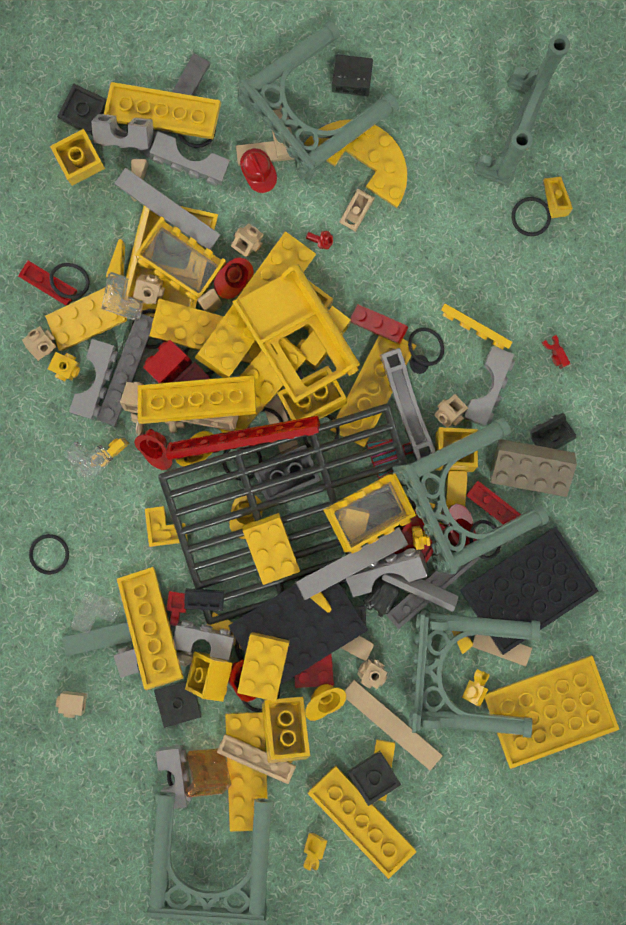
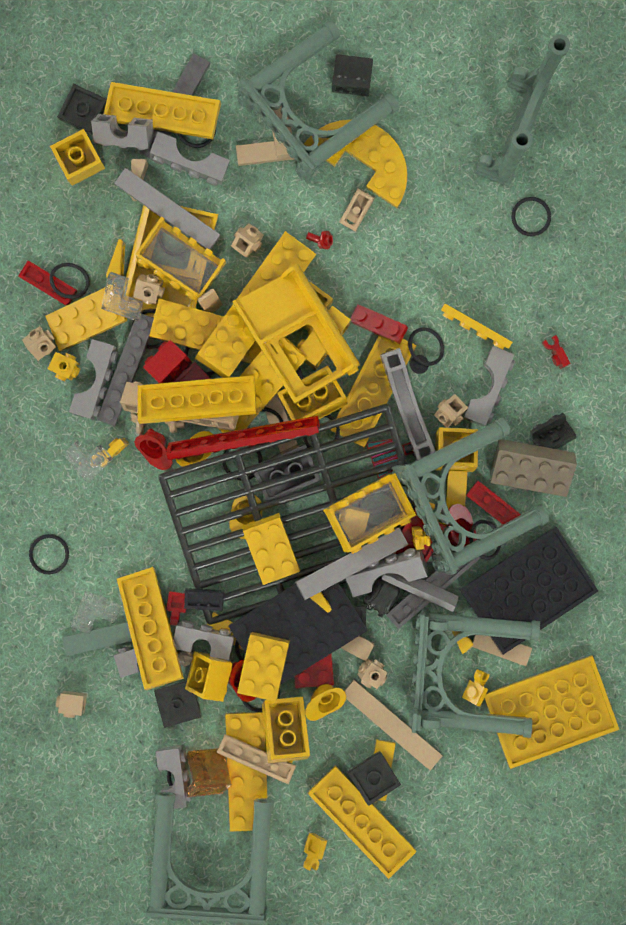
(158, 531): yellow plate -> none
(233, 278): red piece -> none
(258, 170): red piece -> none
(557, 197): yellow slope -> none

